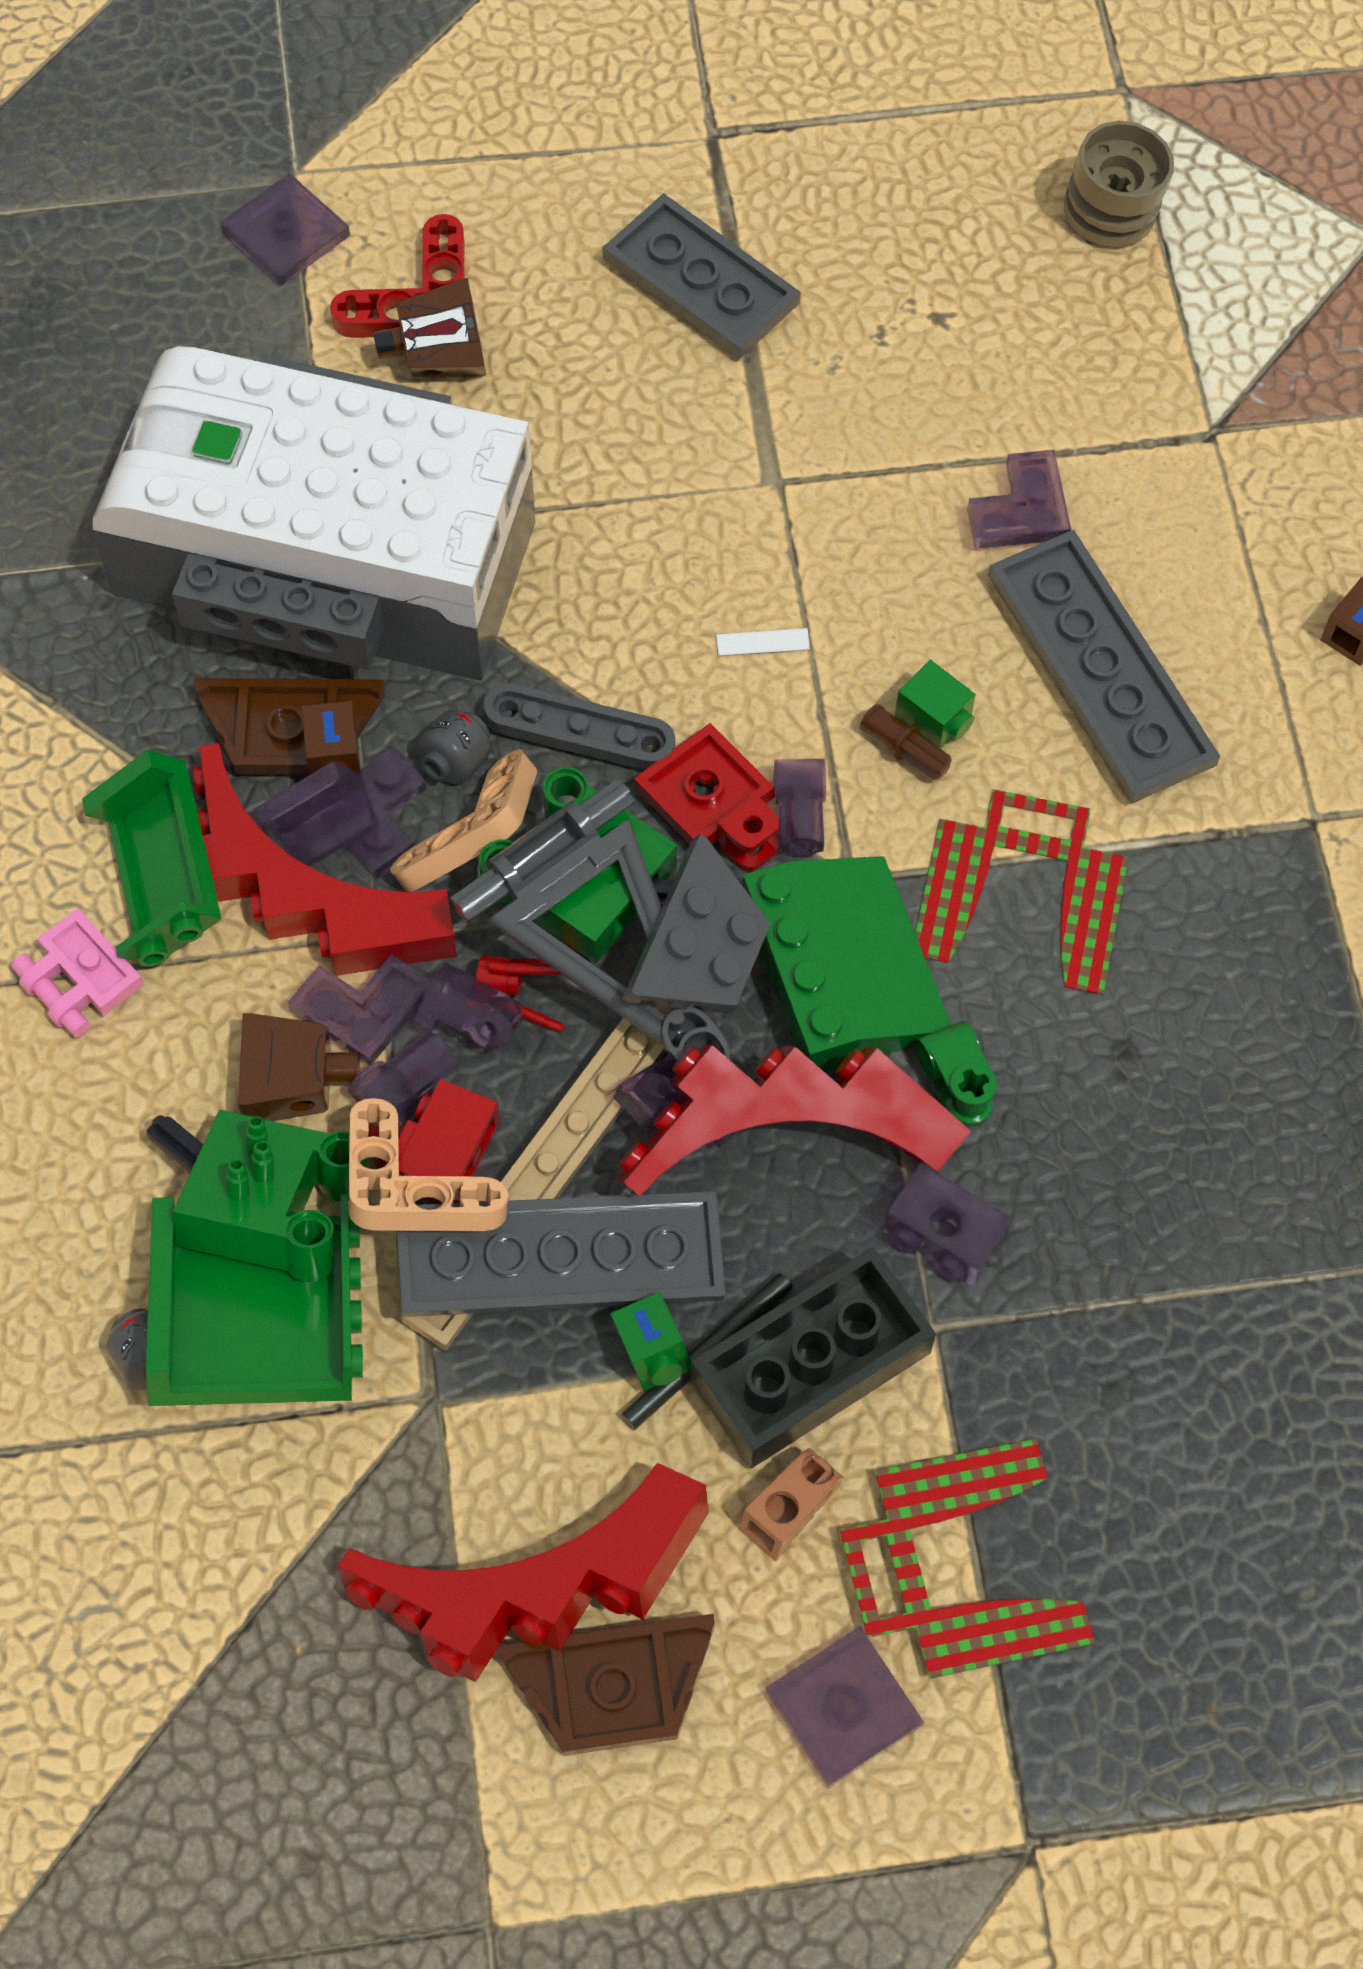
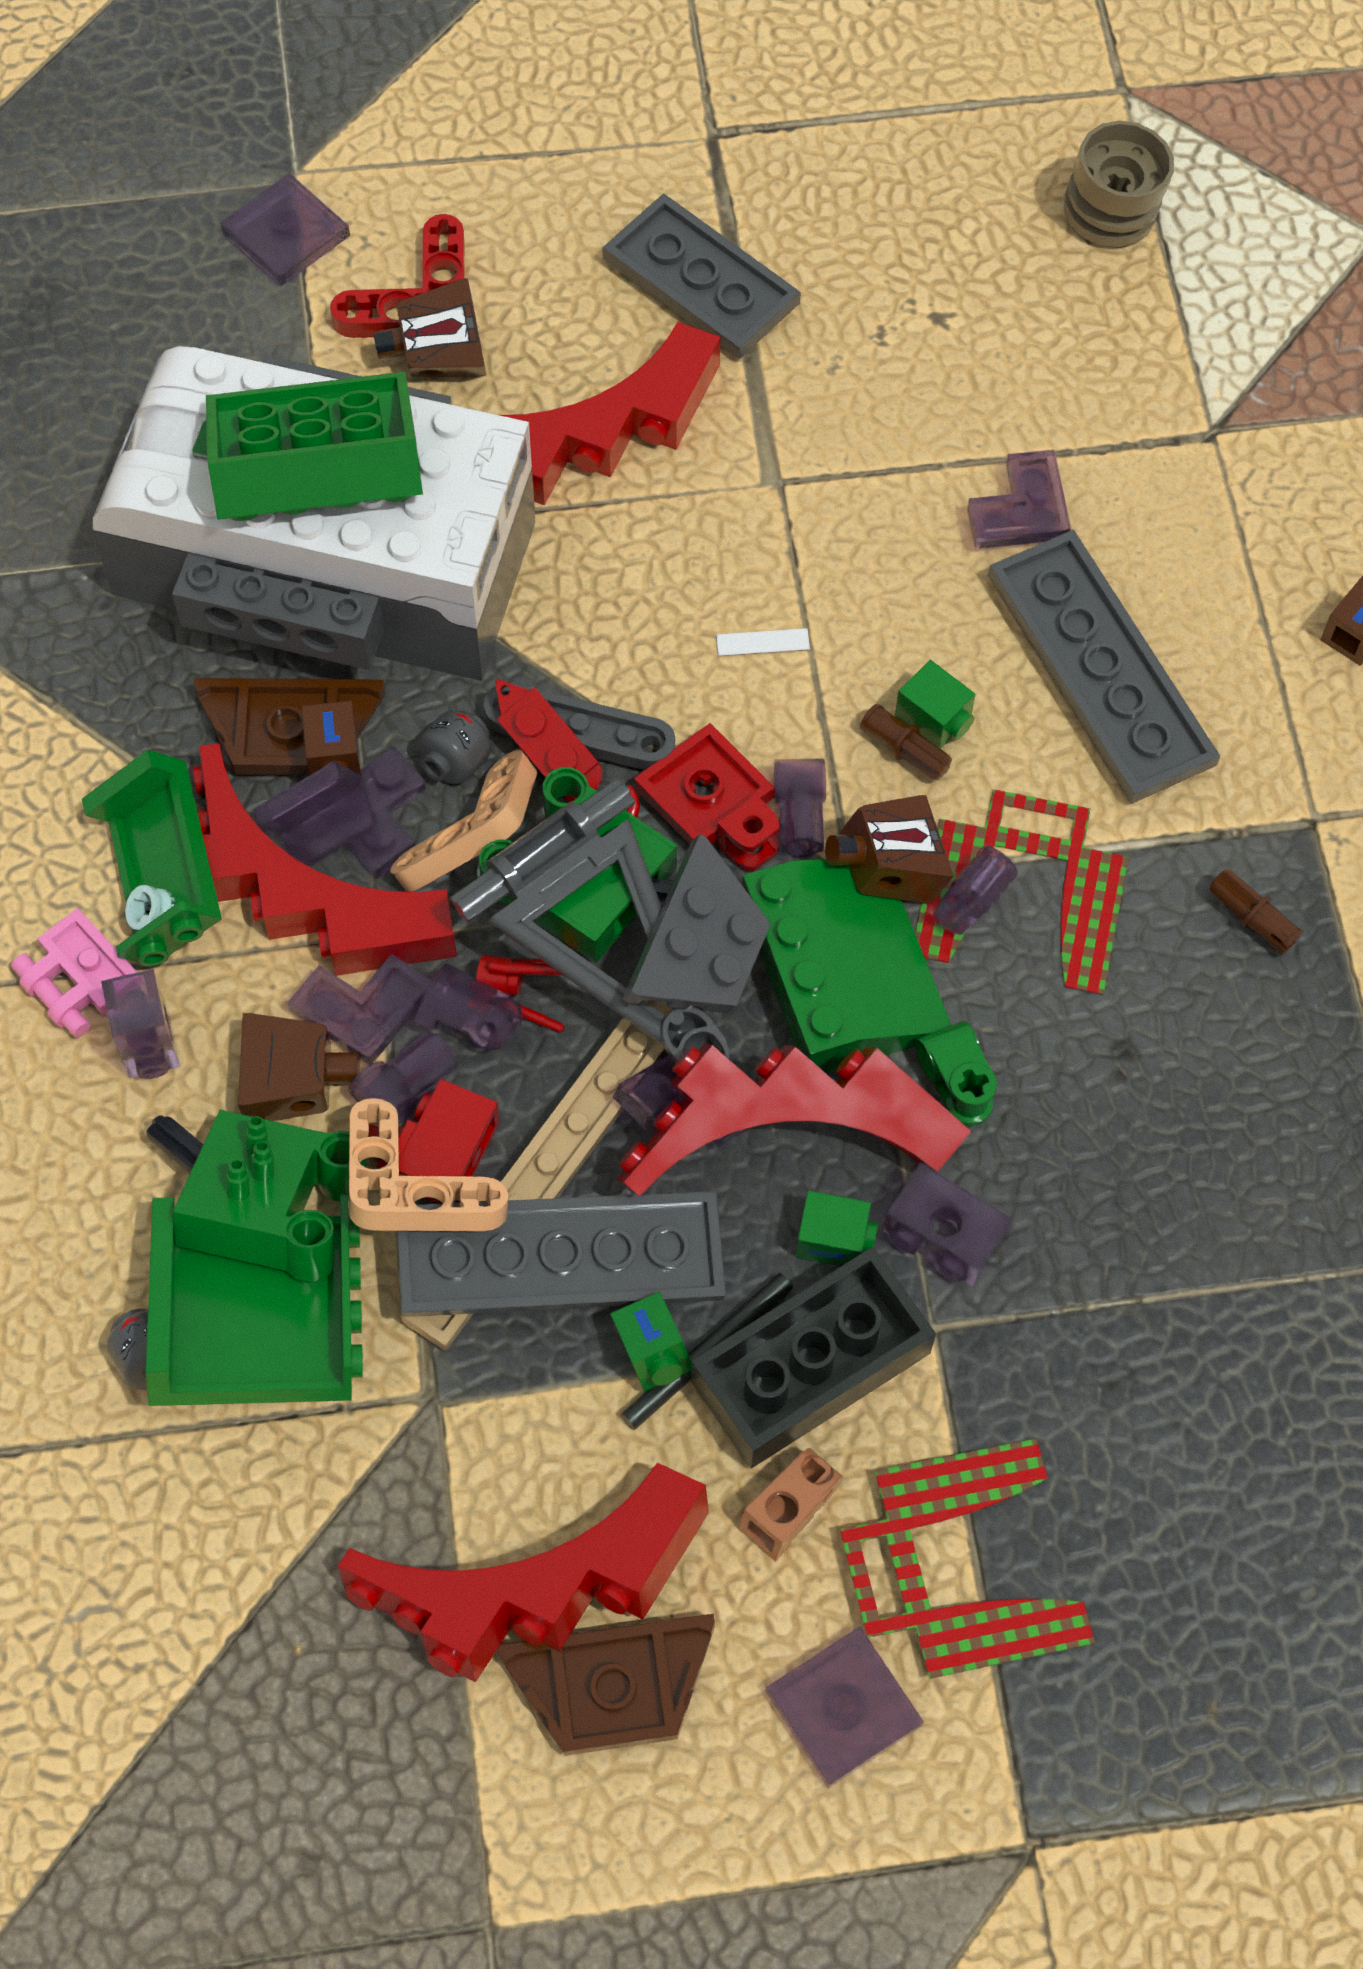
(138, 902): none -> light aqua bush
(141, 1024): none -> clear purple brick
(312, 446): none -> green slope
(547, 737): none -> red plate
(649, 403): none -> red arch
(834, 1229): none -> green brick
(893, 850): none -> reddish brown torso
(975, 890): none -> clear purple hinge
(1255, 911): none -> reddish brown axle

